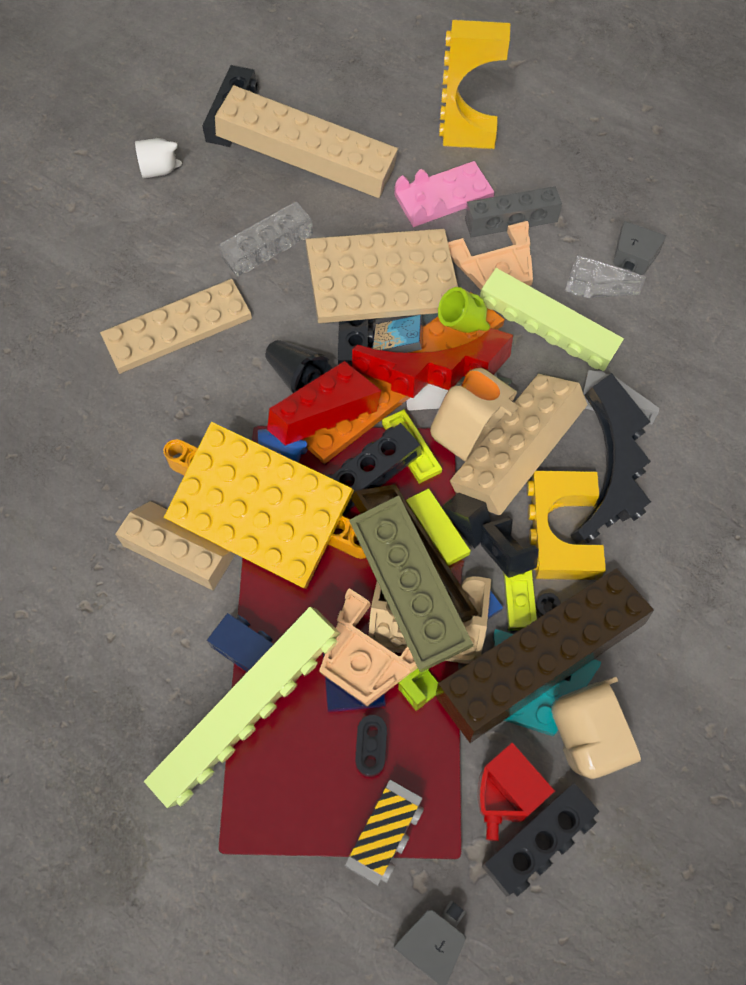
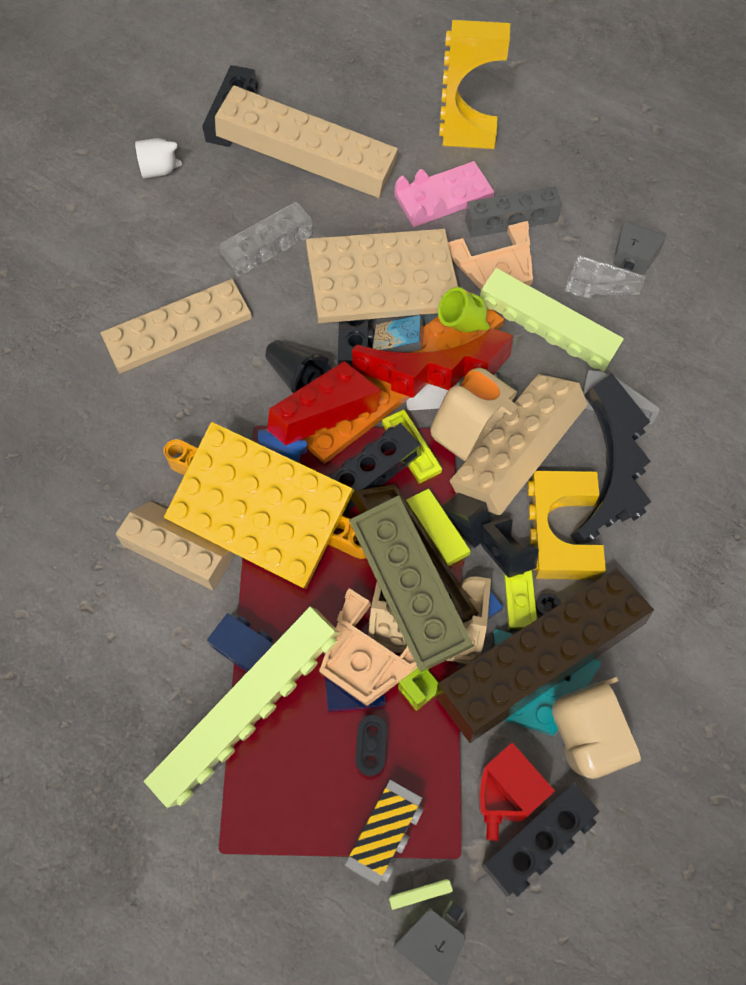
(420, 894): none -> yellowish green tile

